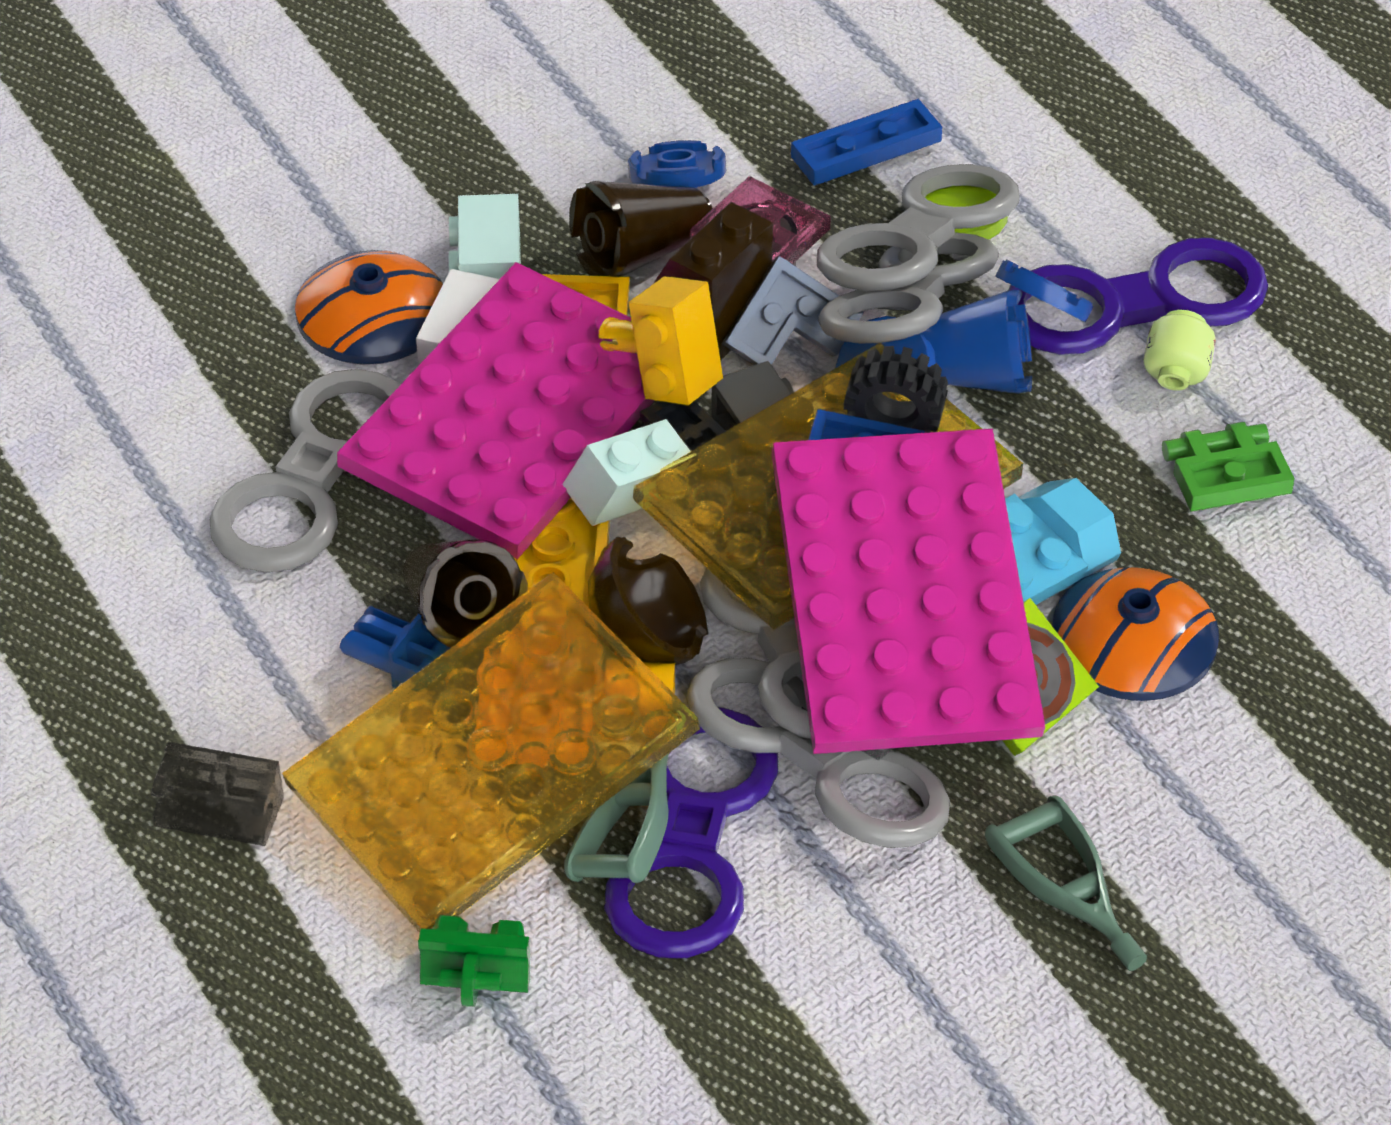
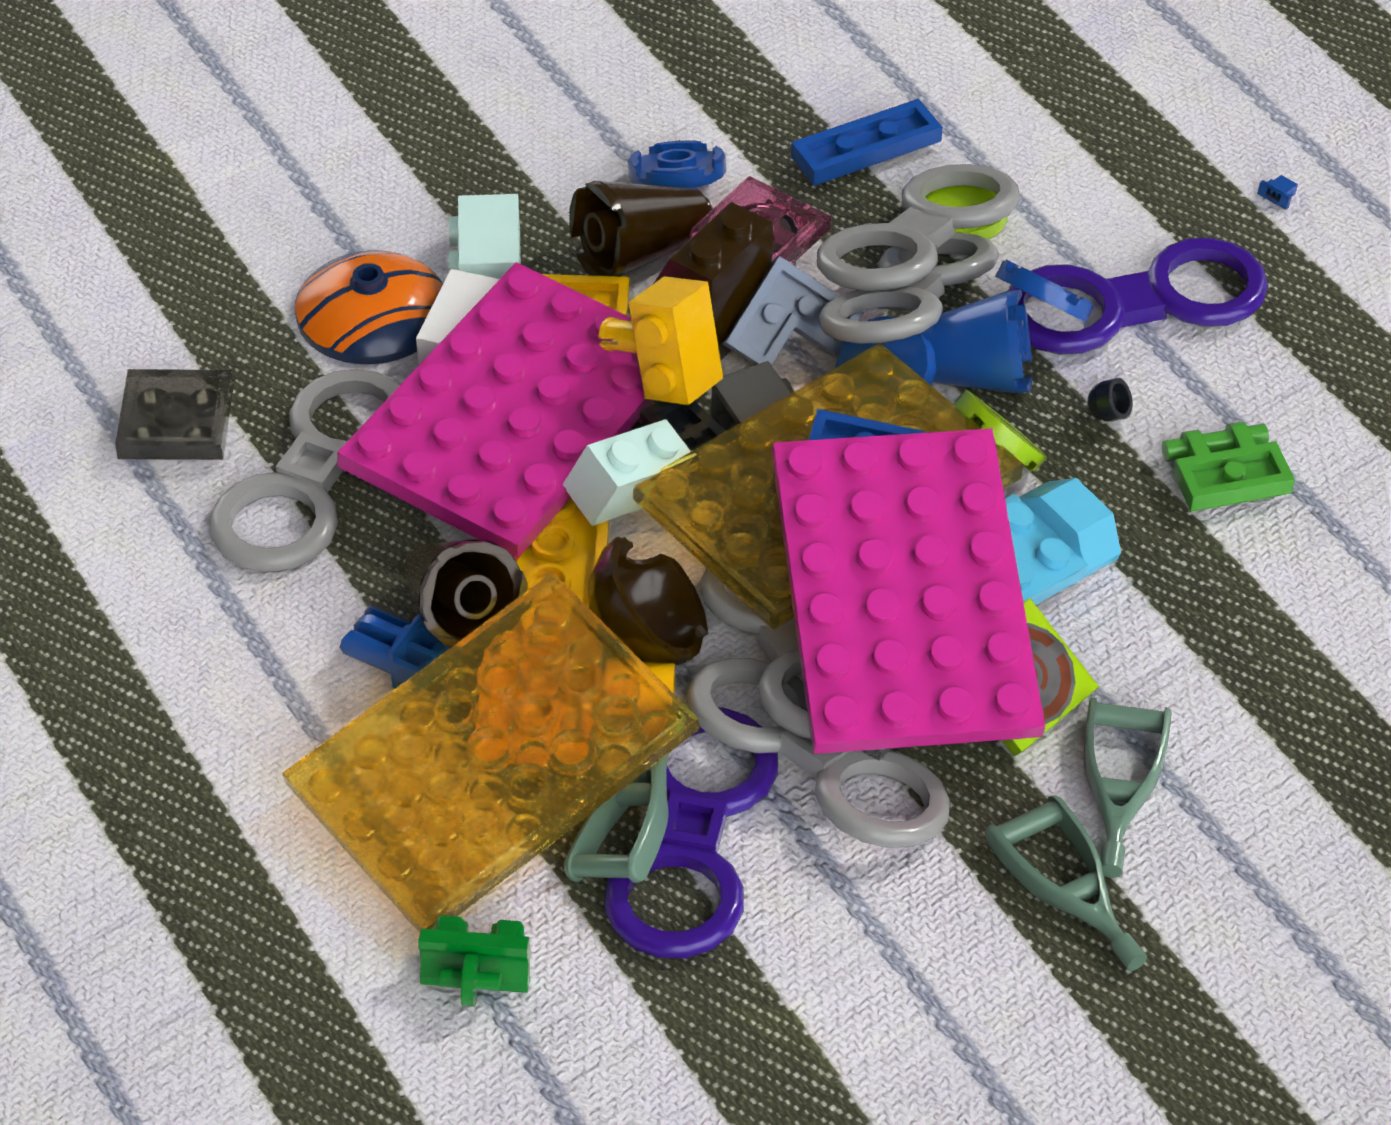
(174, 414): none -> clear smoke plate
(217, 793): clear smoke hinge -> none
(902, 376): black tyre -> none
(1004, 432): none -> lime tile
(1110, 400): none -> black hinge
(1130, 792): none -> sand green piece
(1138, 632): orange dish -> none
(1179, 349): yellowish green head -> none
(1278, 191): none -> blue piece

